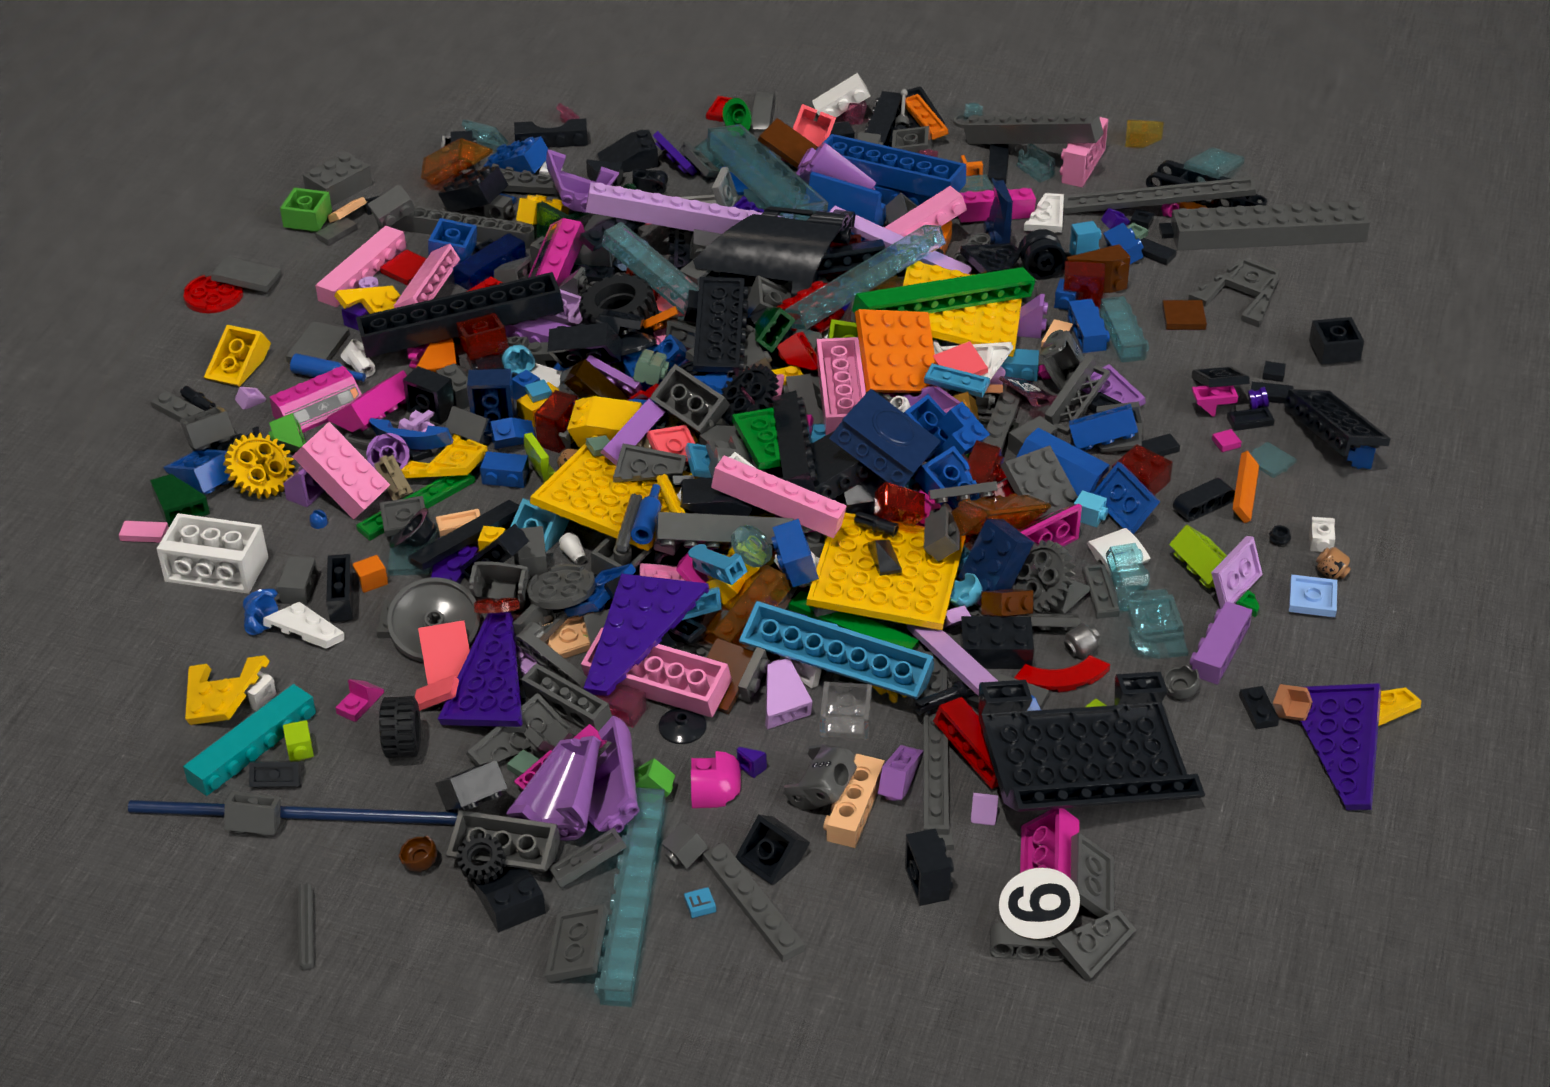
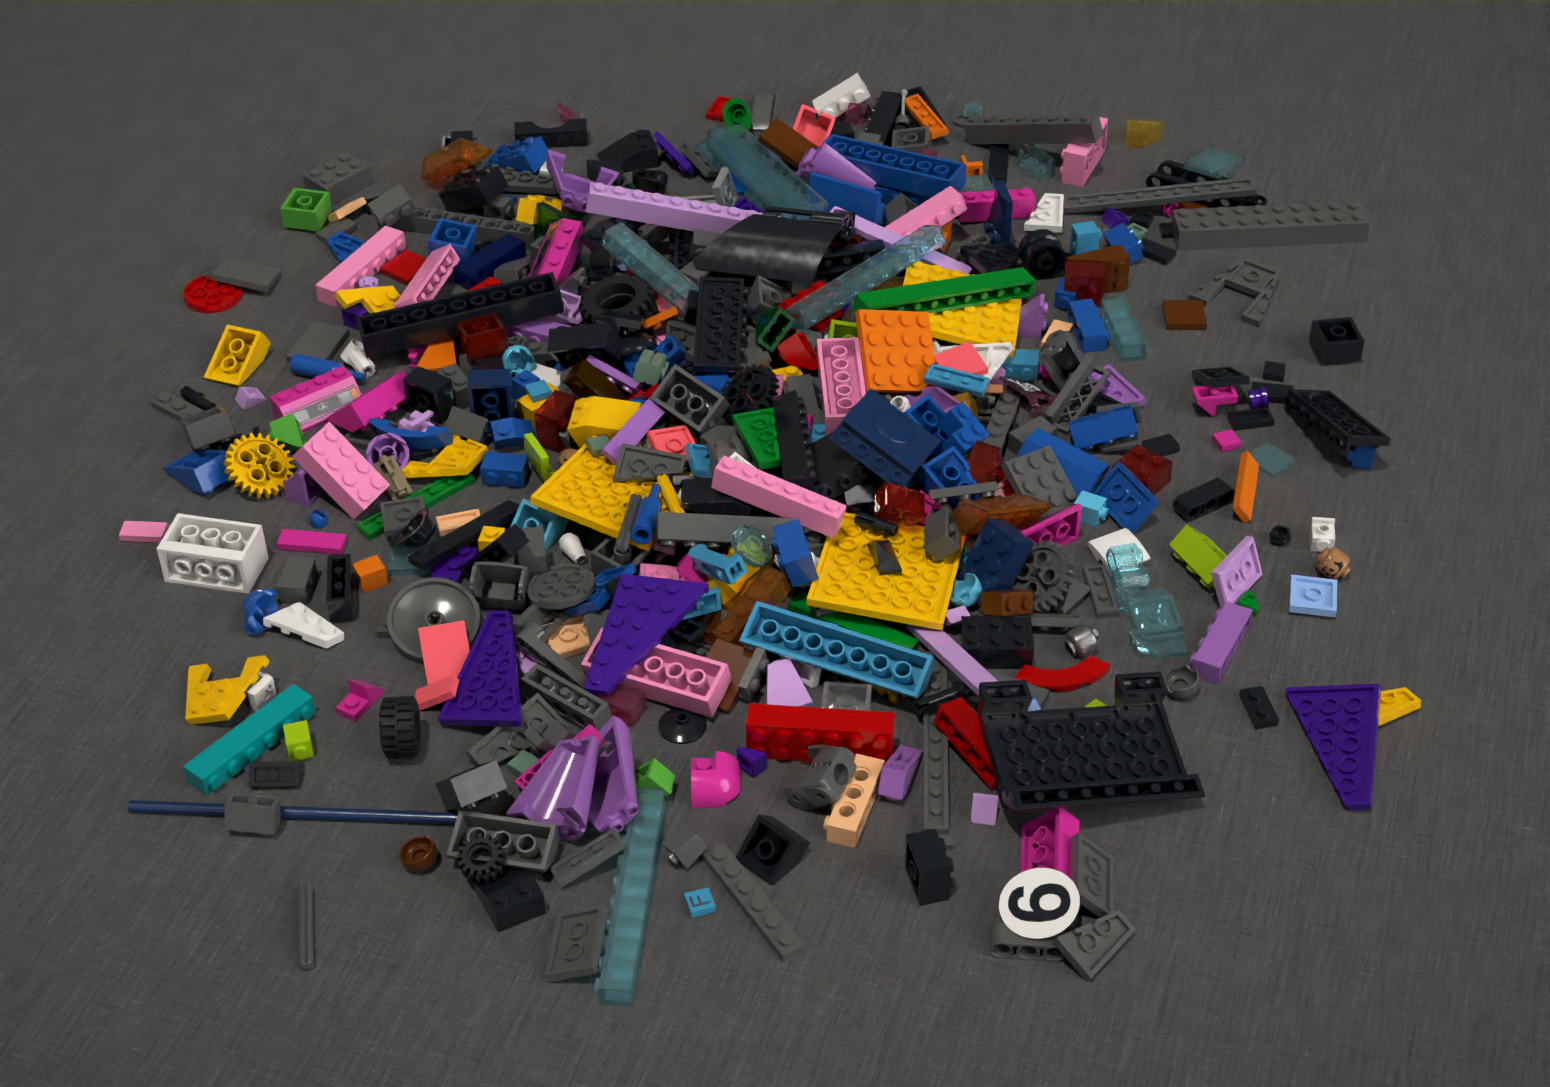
(178, 497): dark green slope -> none
(312, 541): none -> dark pink tile
(343, 245): none -> blue wing
(484, 133): clear light blue tile -> none
(496, 606): clear red tile -> none
(789, 731): none -> red brick
(1292, 702): nougat panel -> none

